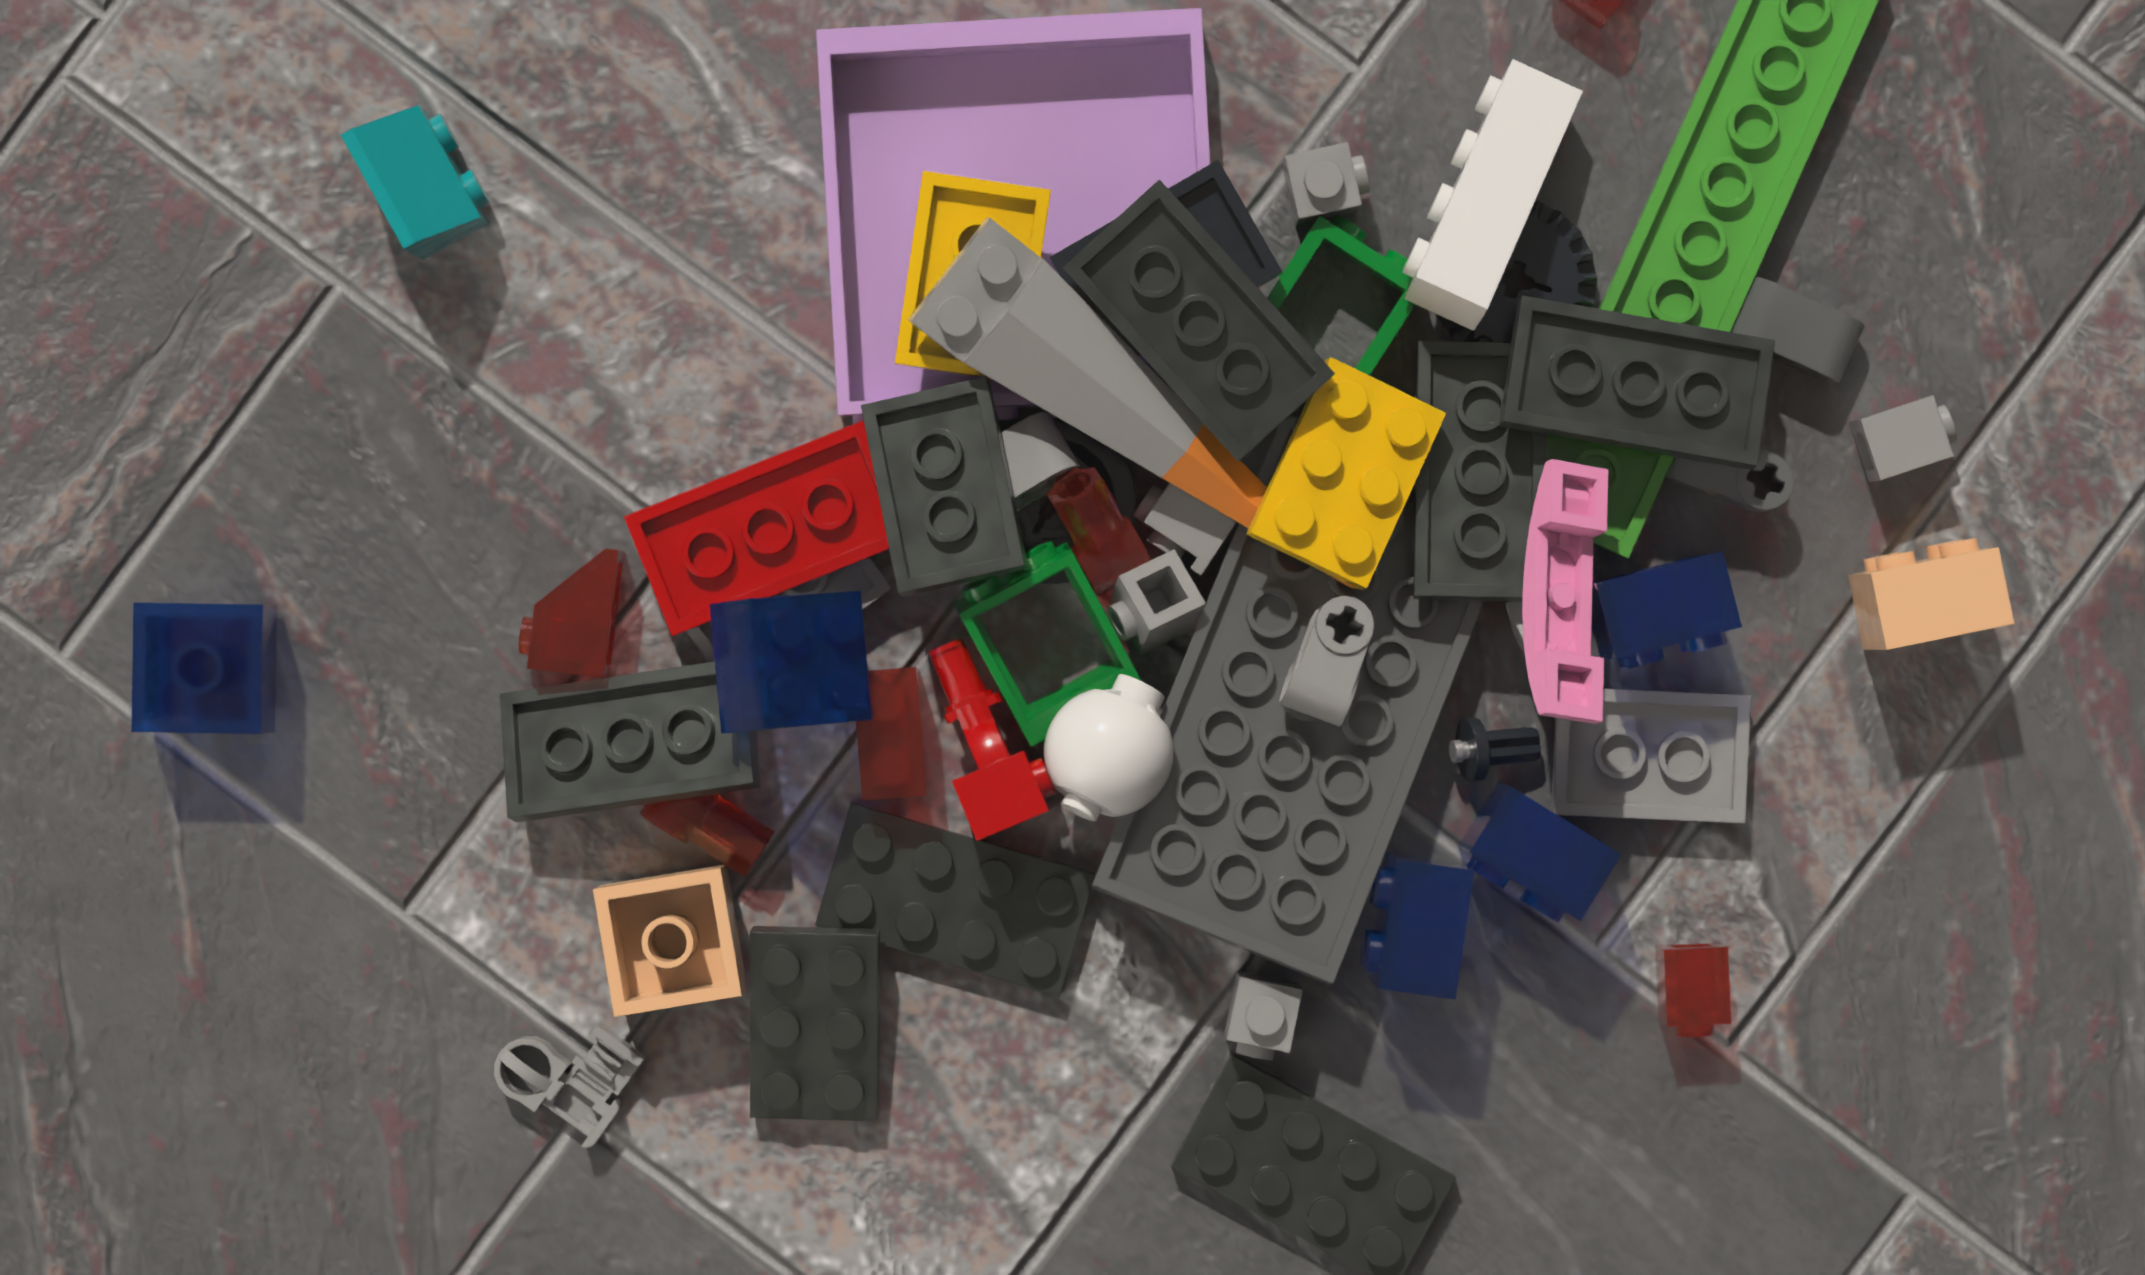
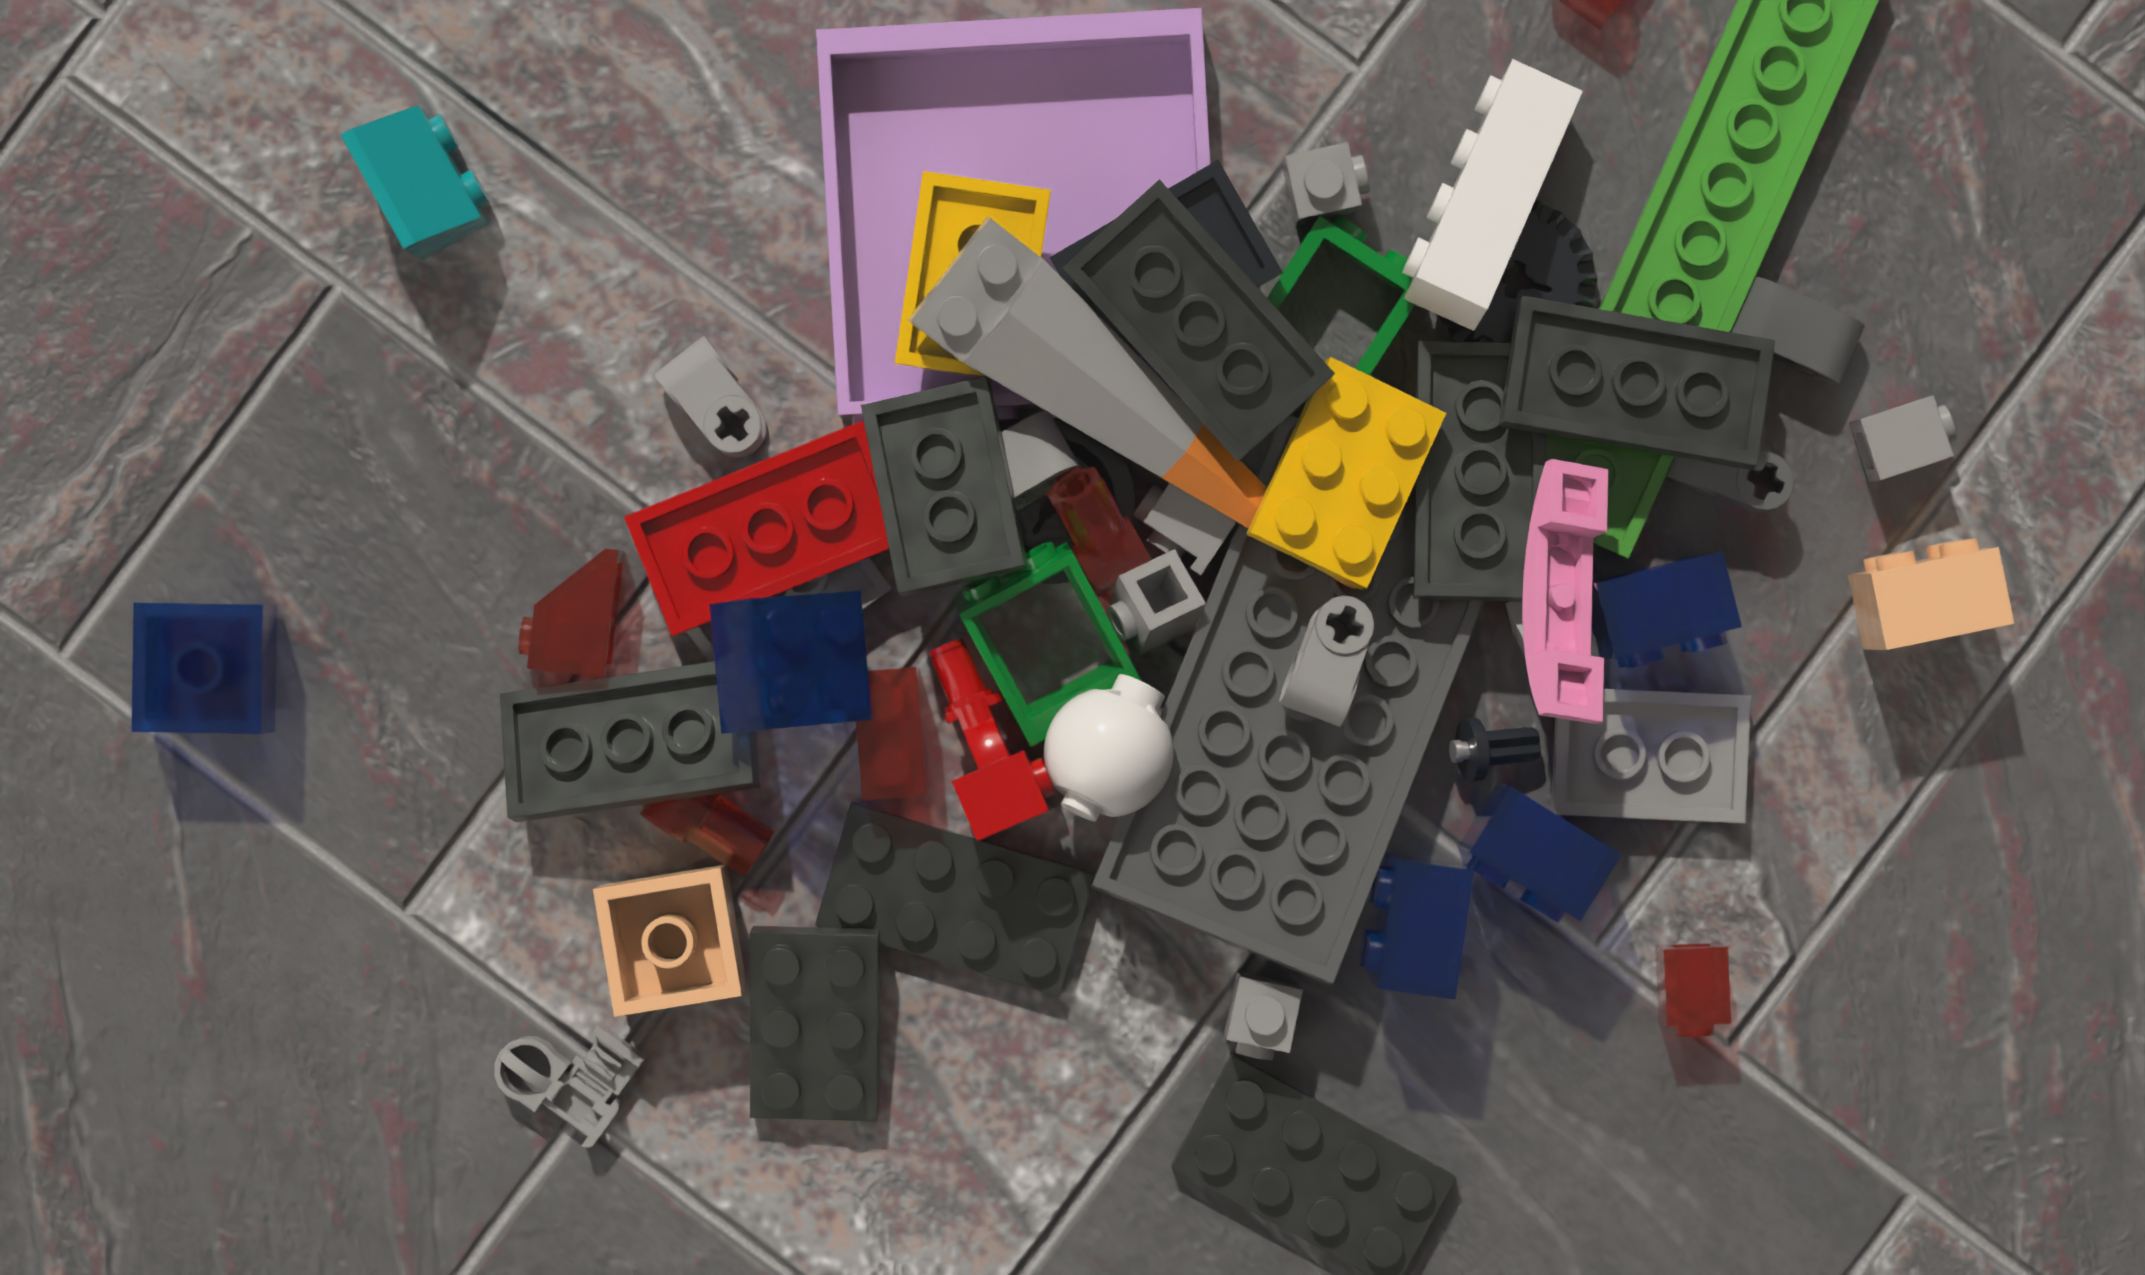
(707, 393): none -> light grey piece

